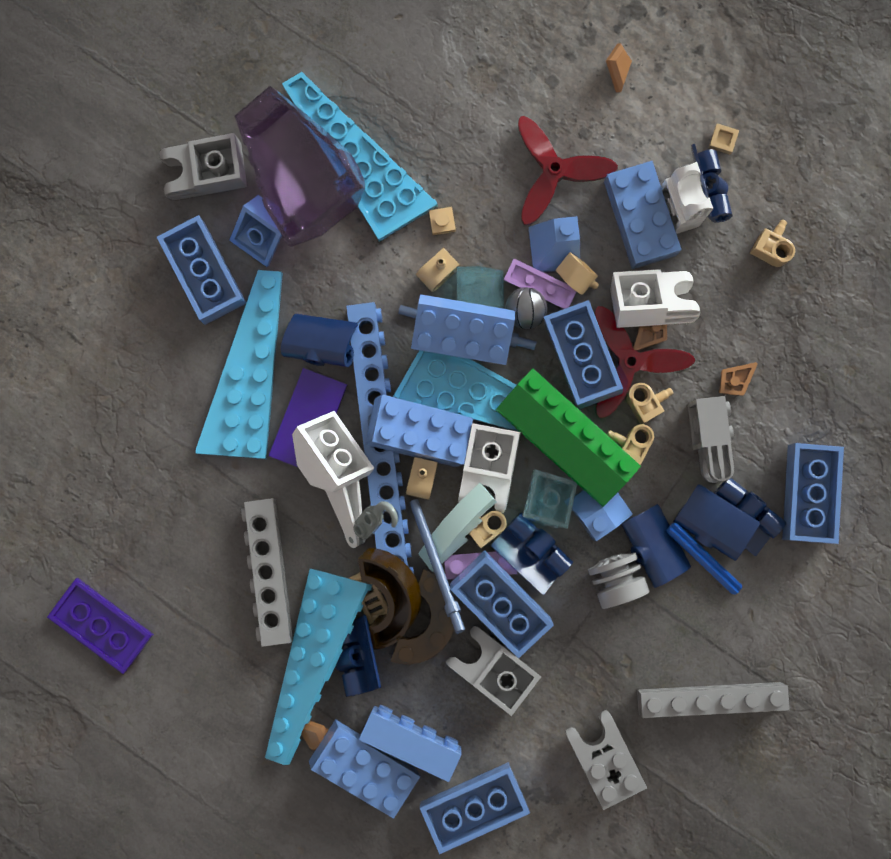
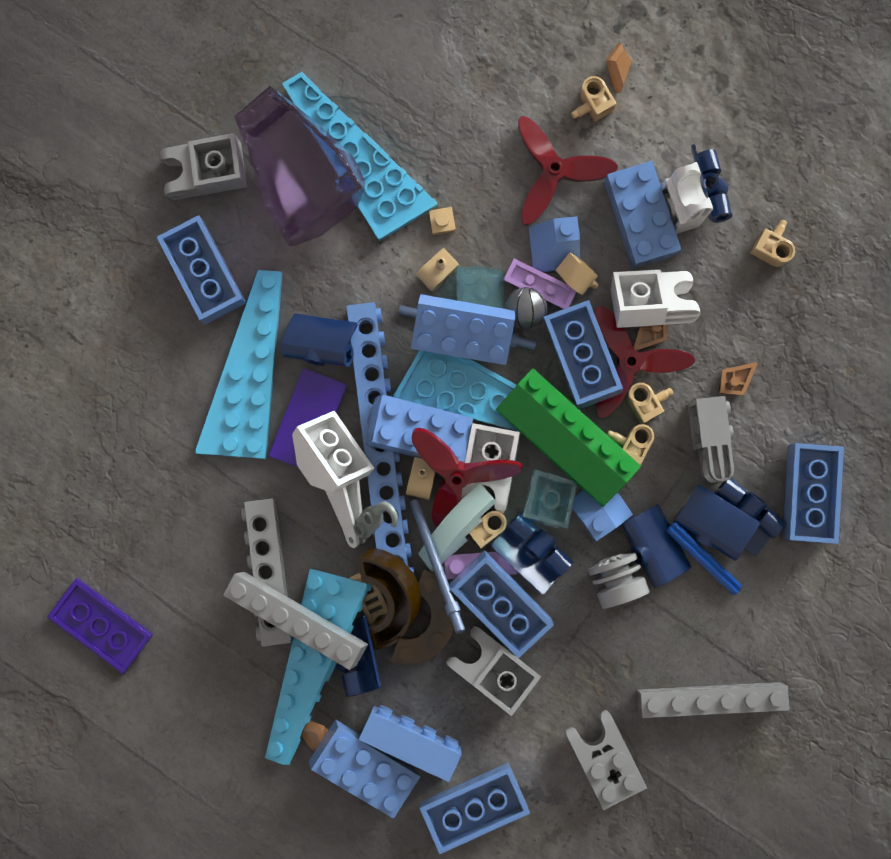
(256, 232): medium blue slope -> none
(295, 620): none -> light grey brick
(456, 473): none -> dark red piece
(597, 105): none -> tan piece
(723, 139): tan plate -> none

